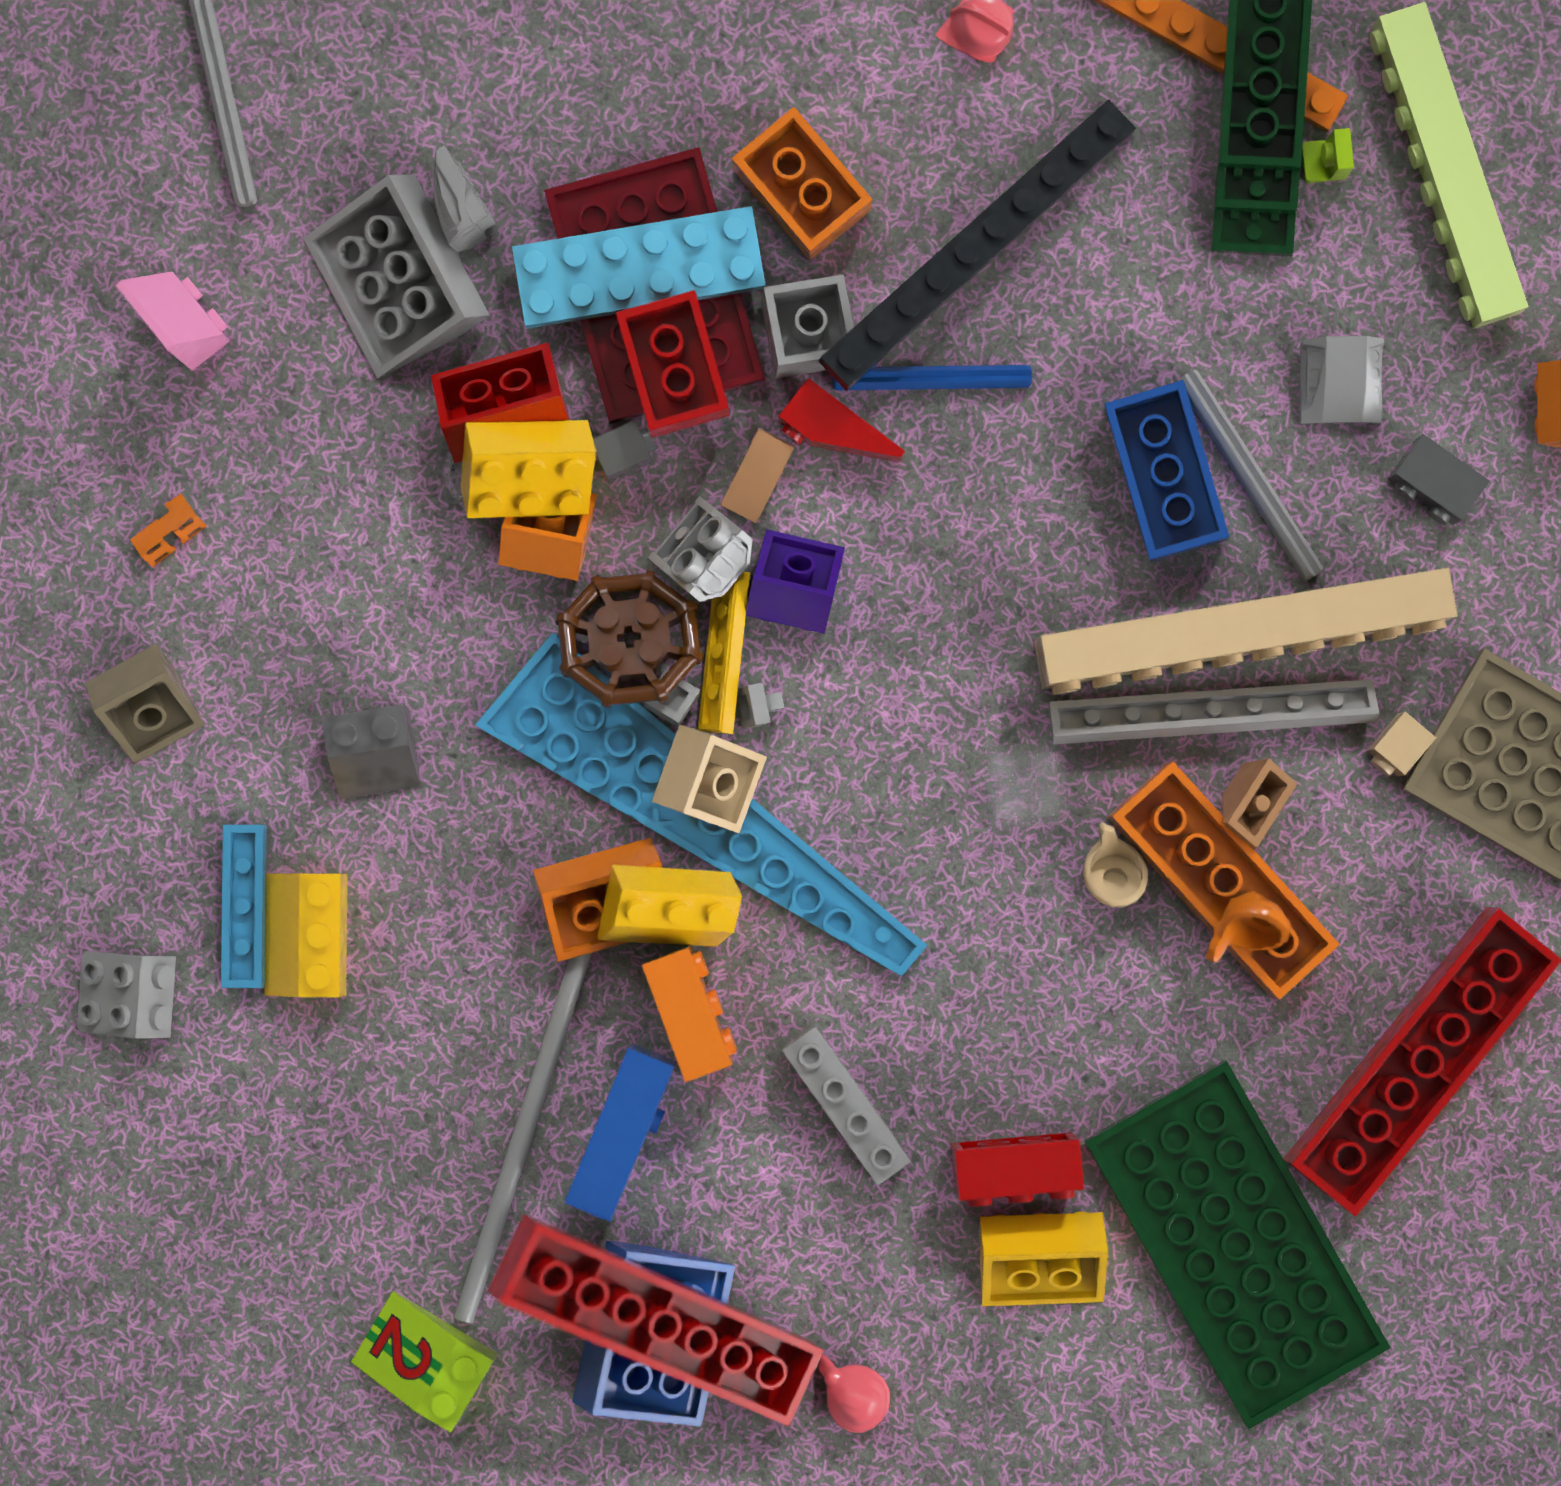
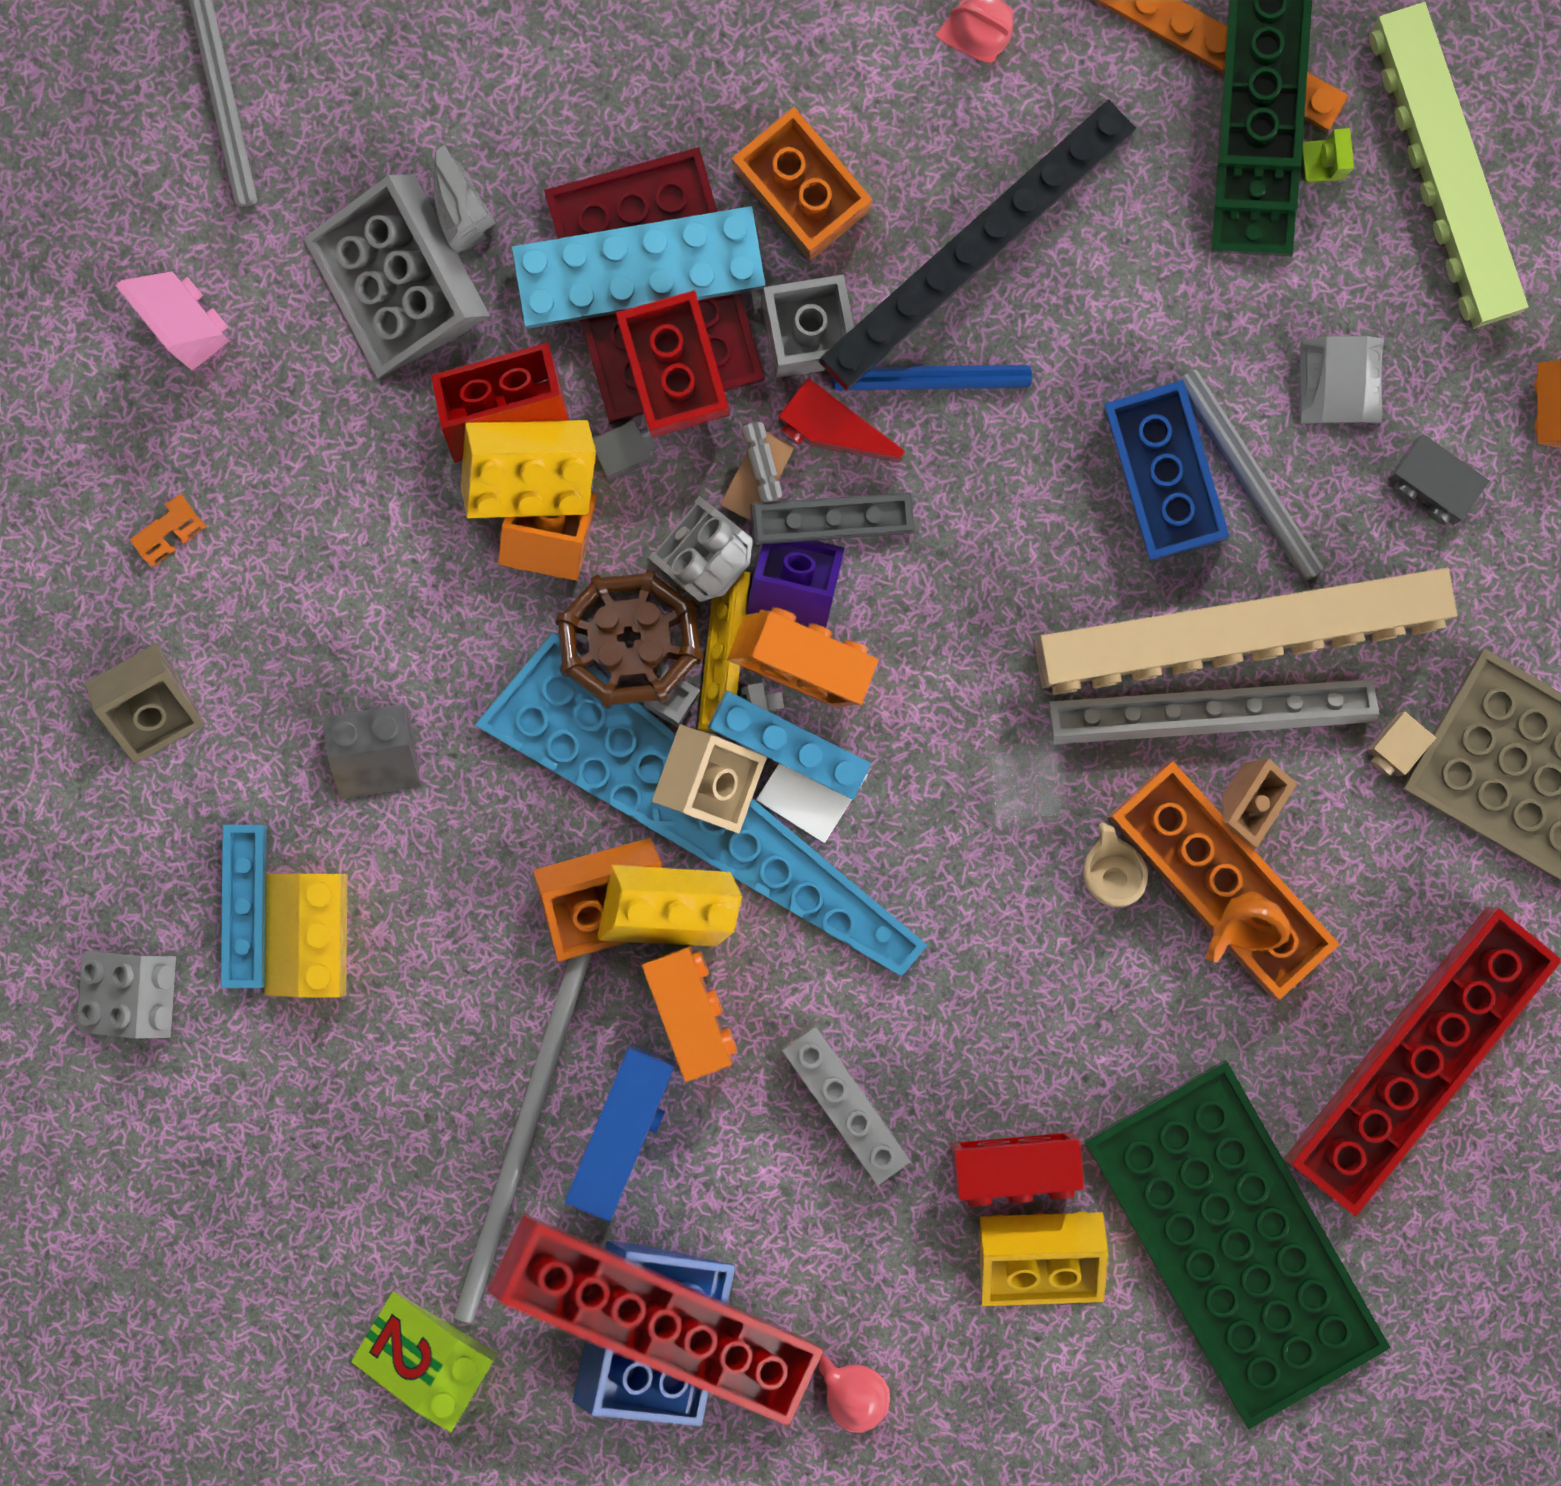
(762, 461): none -> light grey axle
(789, 745): none -> dark azure plate
(803, 658): none -> orange brick
(804, 802): none -> white tile
(832, 518): none -> dark grey tile

